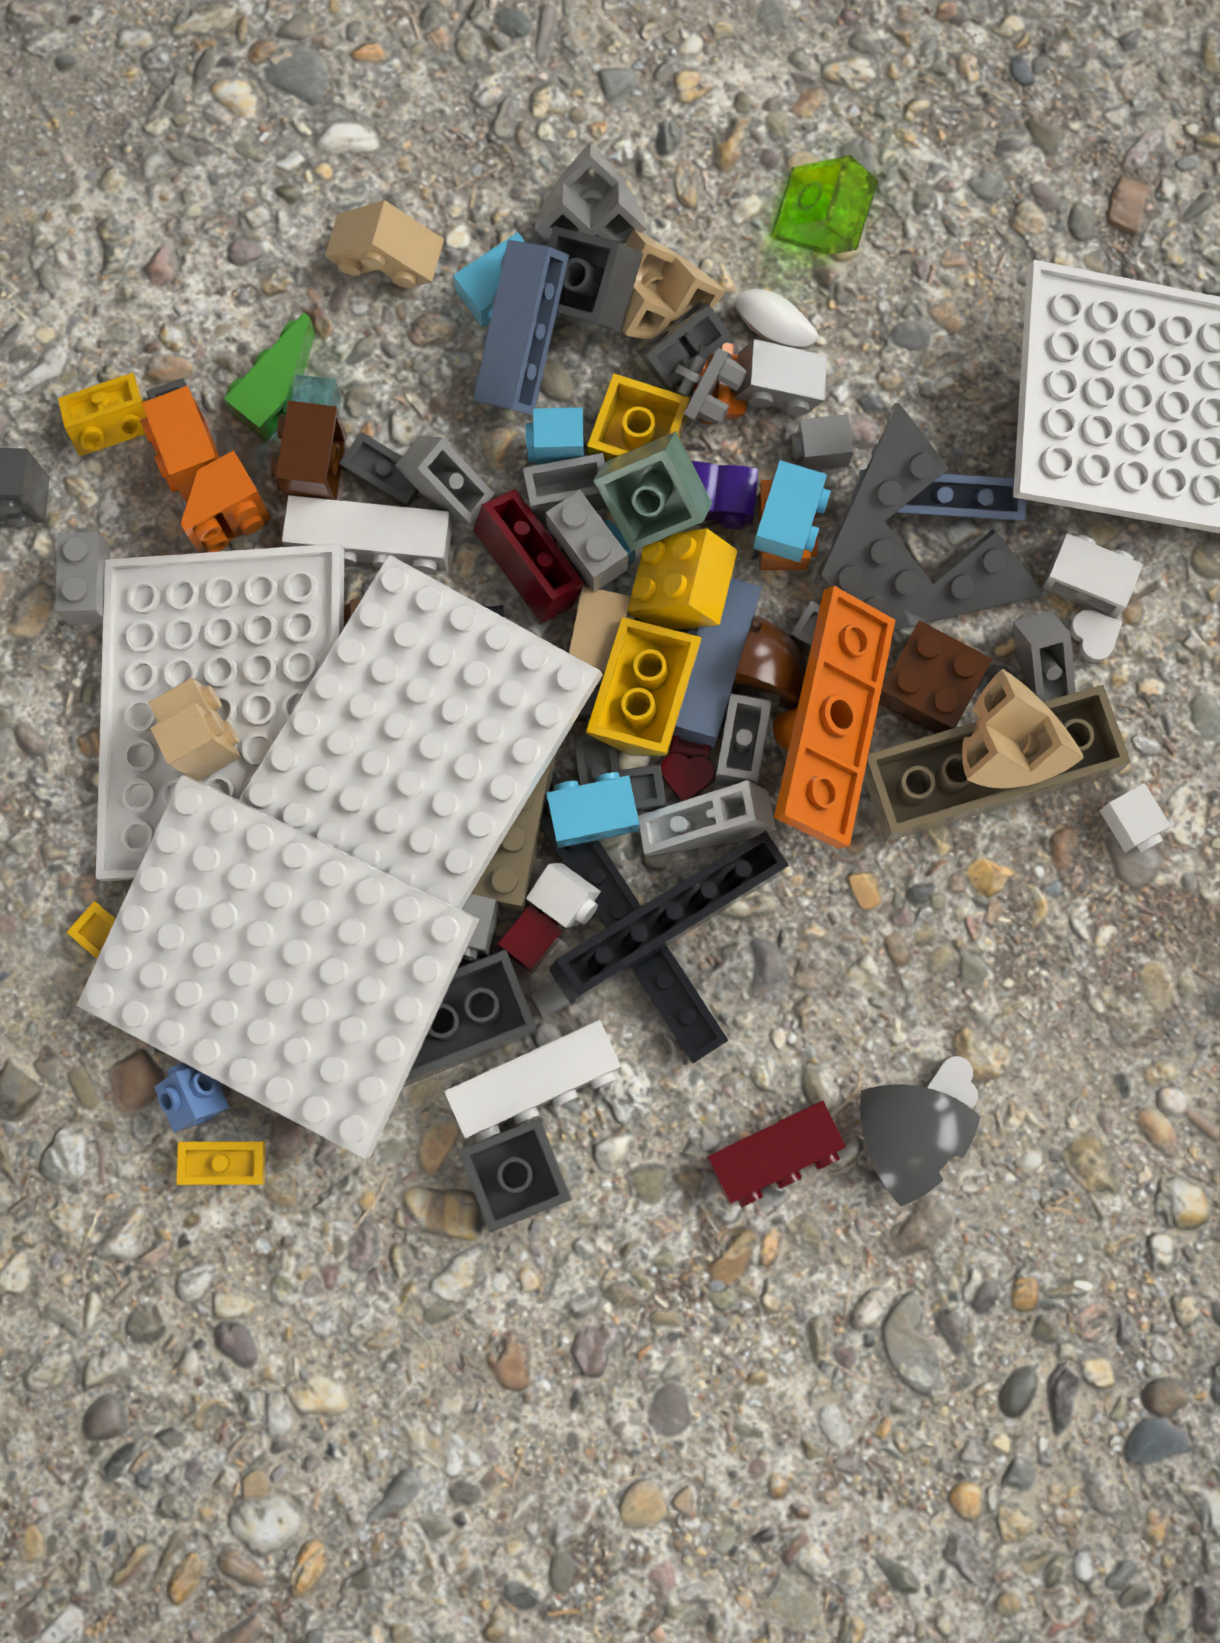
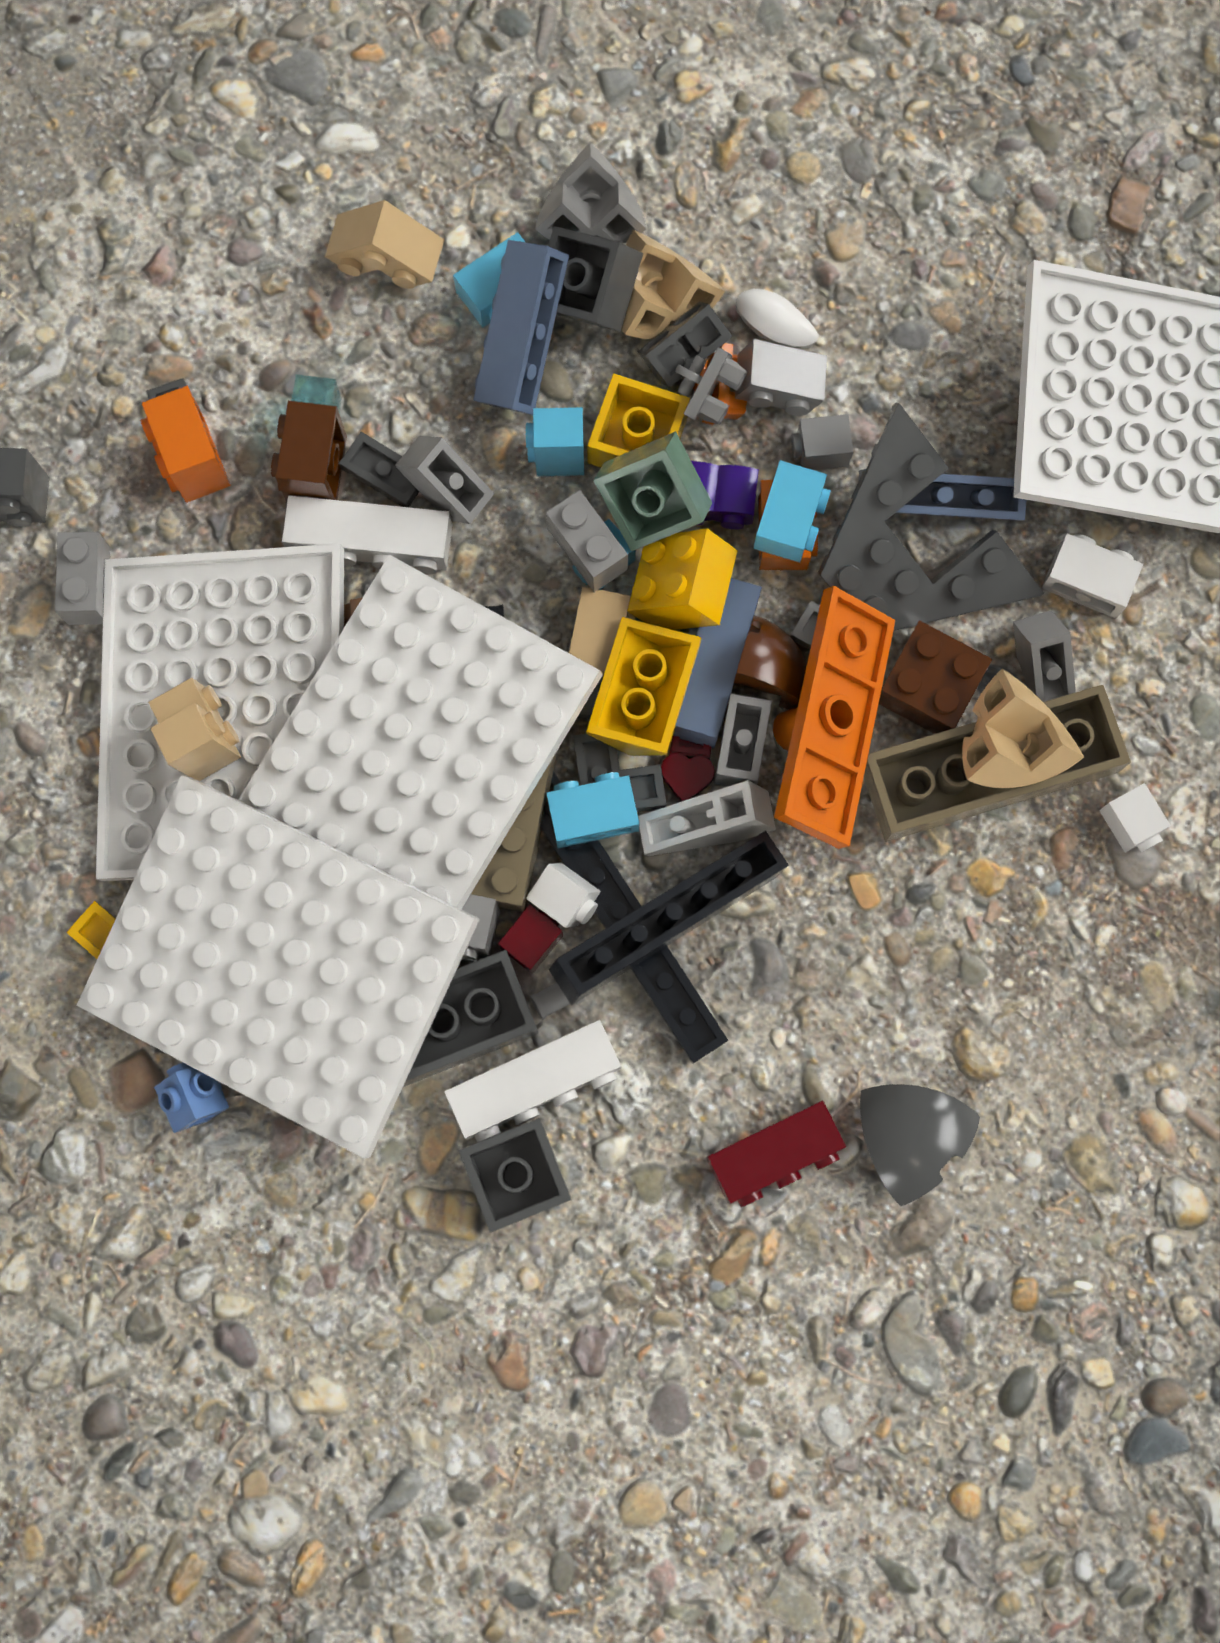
(103, 414): yellow bracket -> none
(221, 1163): yellow plate -> none
(222, 505): orange slope -> none
(269, 384): bright green slope -> none
(528, 556): dark red brick -> none
(556, 481): light grey piece -> none
(825, 206): clear neon green slope -> none
(955, 1079): white tile -> none
(1095, 634): white tile -> none

